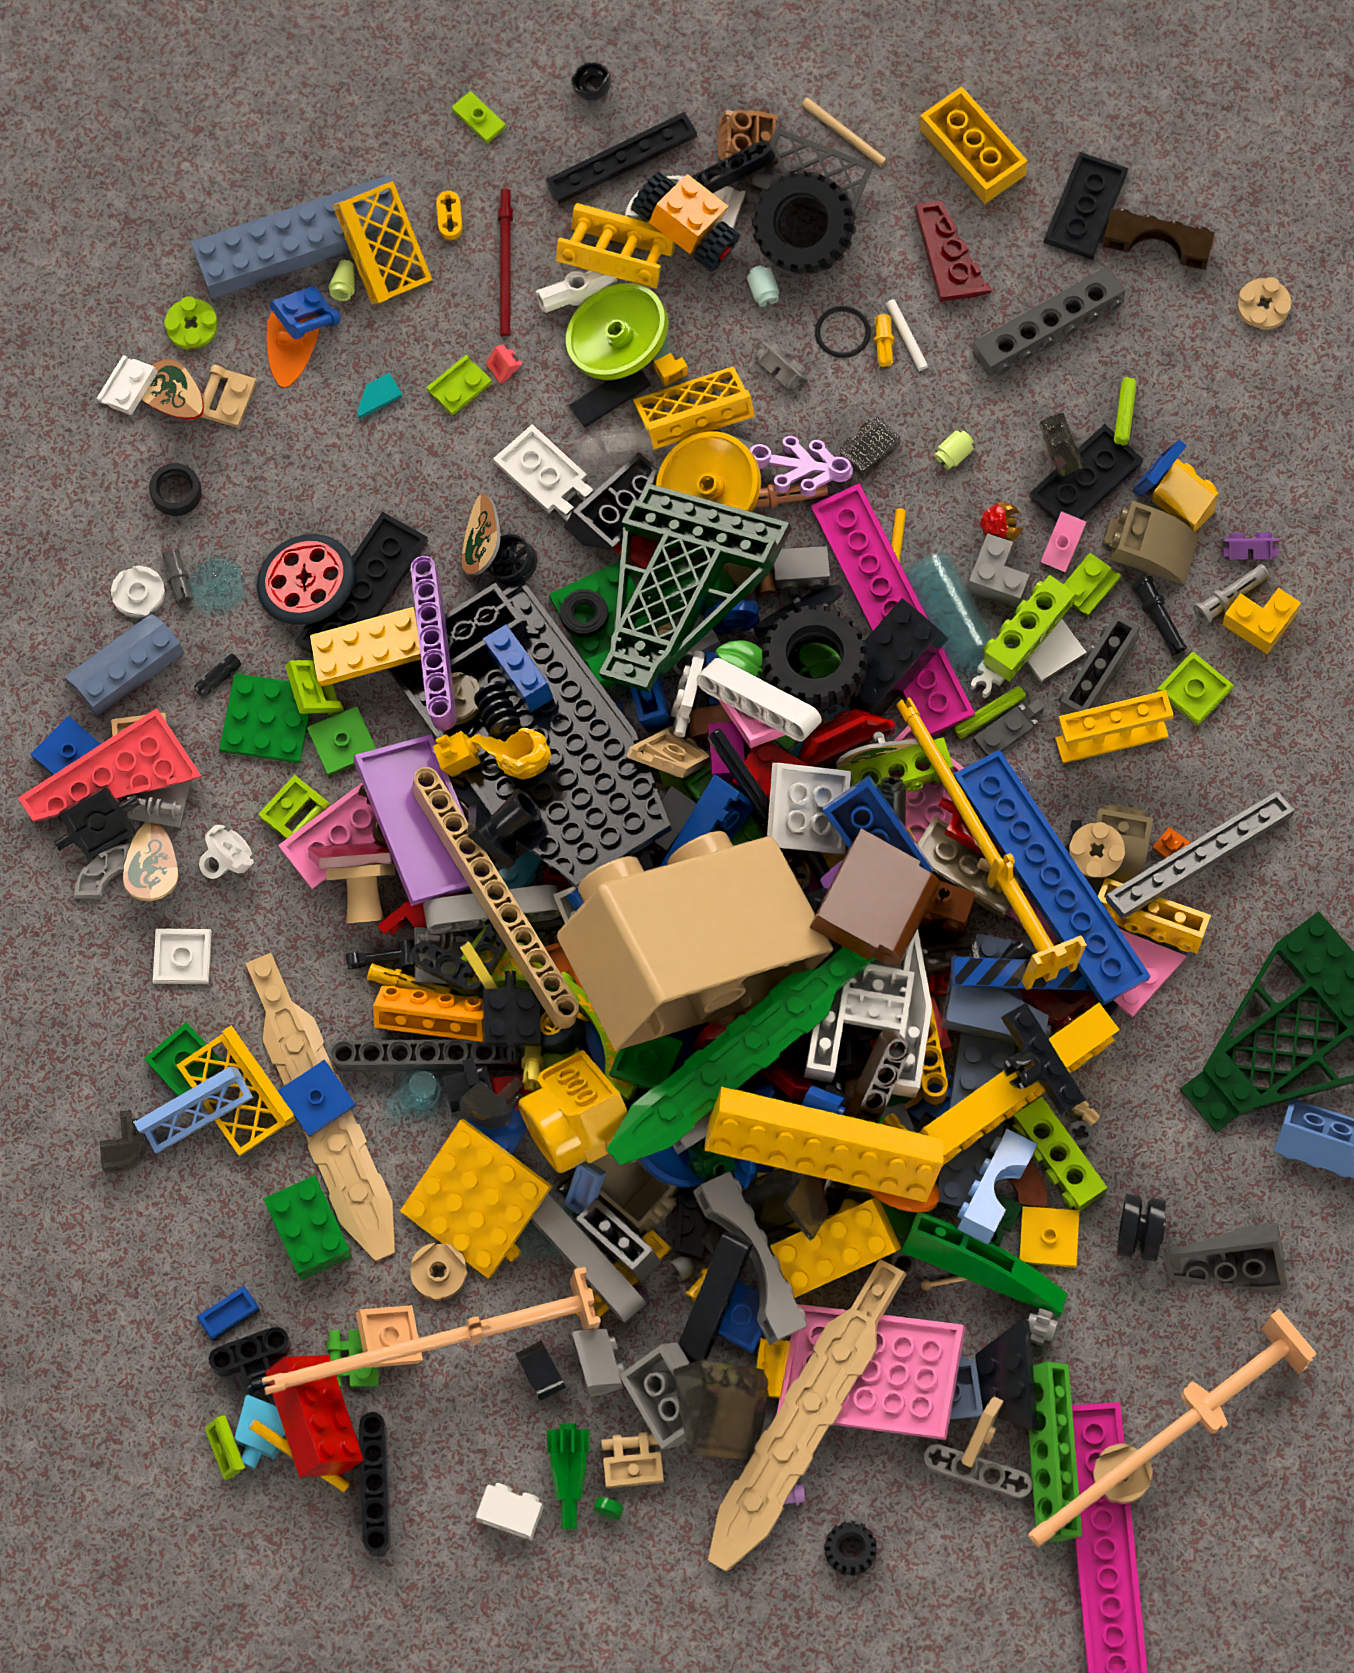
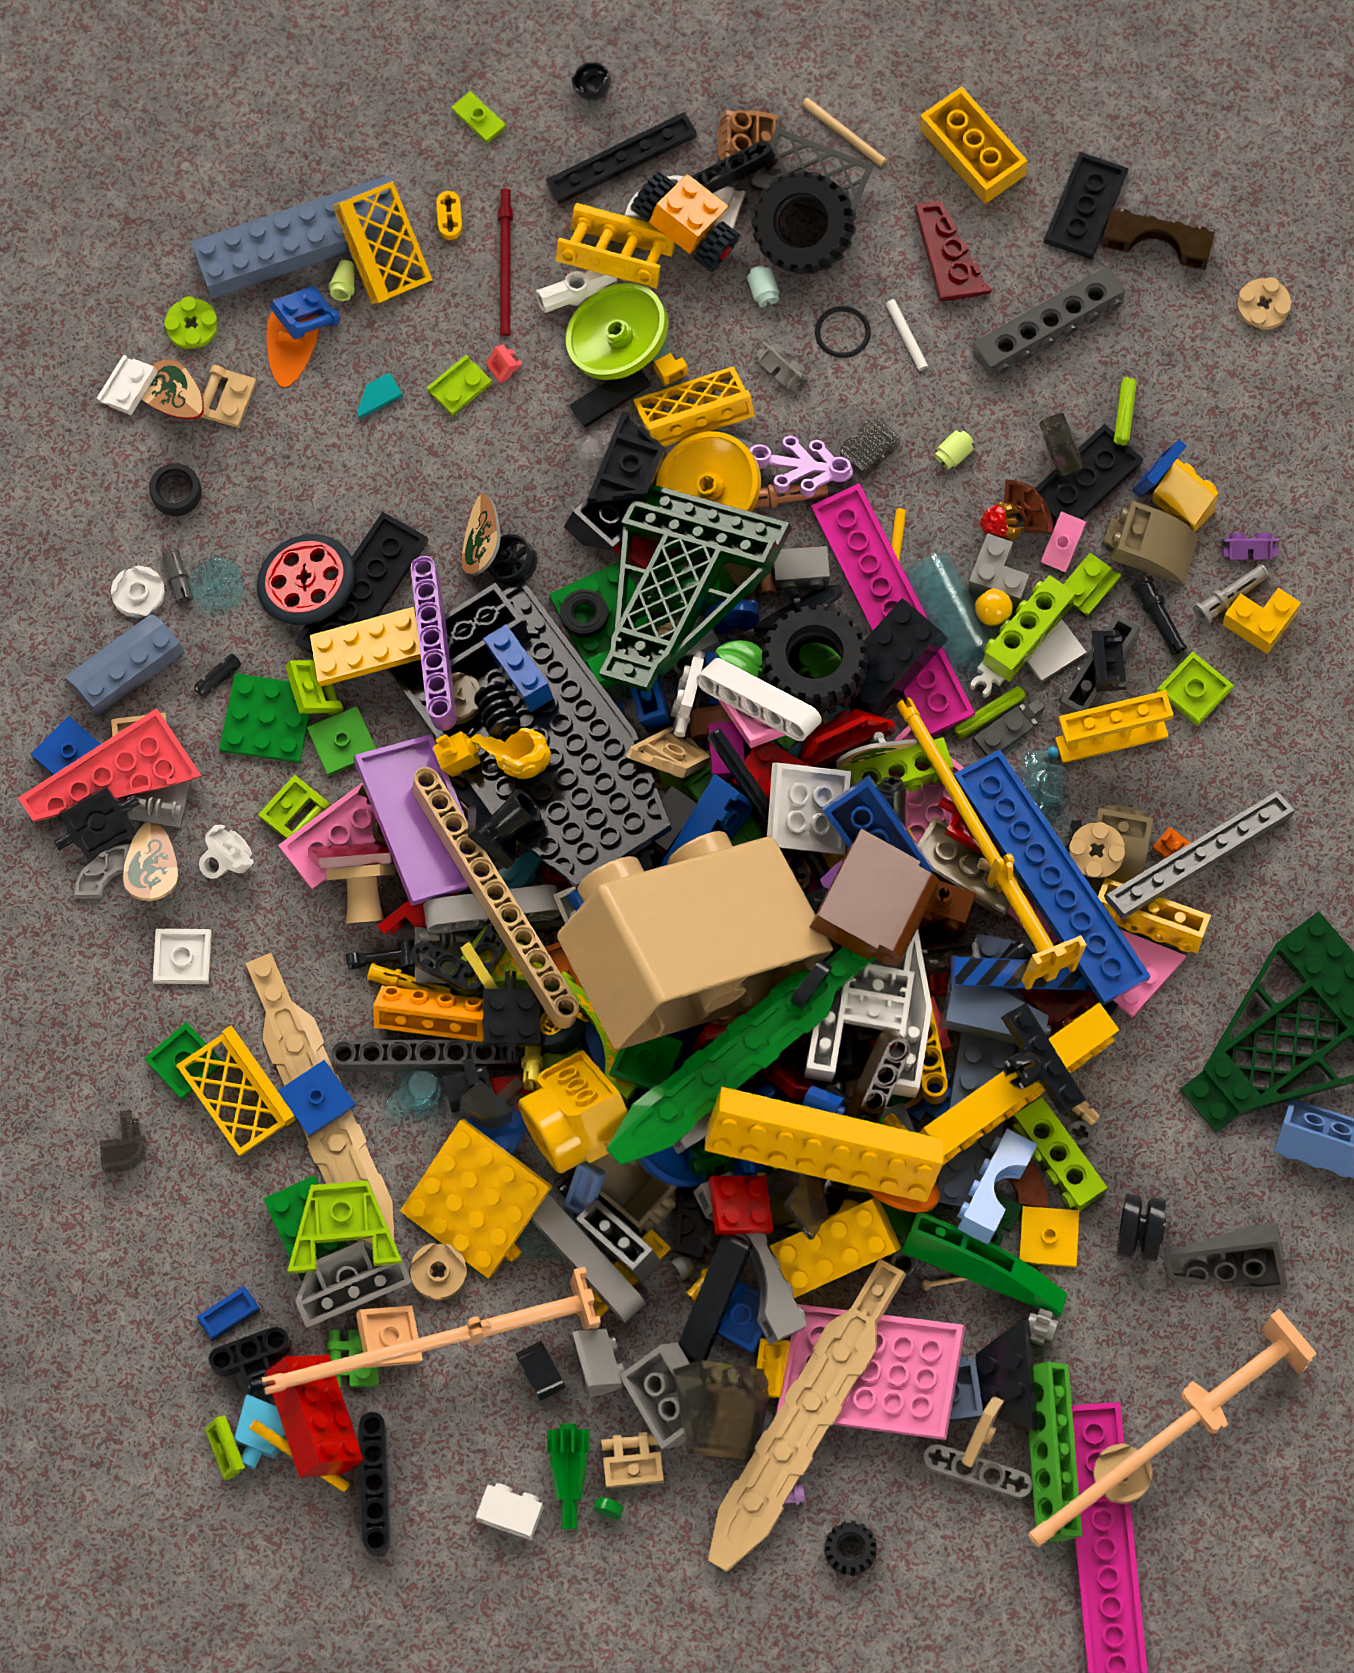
(188, 1100): light blue fence -> none
(342, 1214): none -> lime wing
(346, 1281): none -> light grey wedge
(543, 472): white tile -> none
(627, 464): none -> black wing
(740, 1204): none -> red plate
(811, 984): none -> black beam
(884, 340): yellow axle -> none
(993, 607): none -> yellow piece
(1031, 505): none -> copper tile
(1044, 779): none -> clear light blue piece
(1108, 661): none -> black hinge

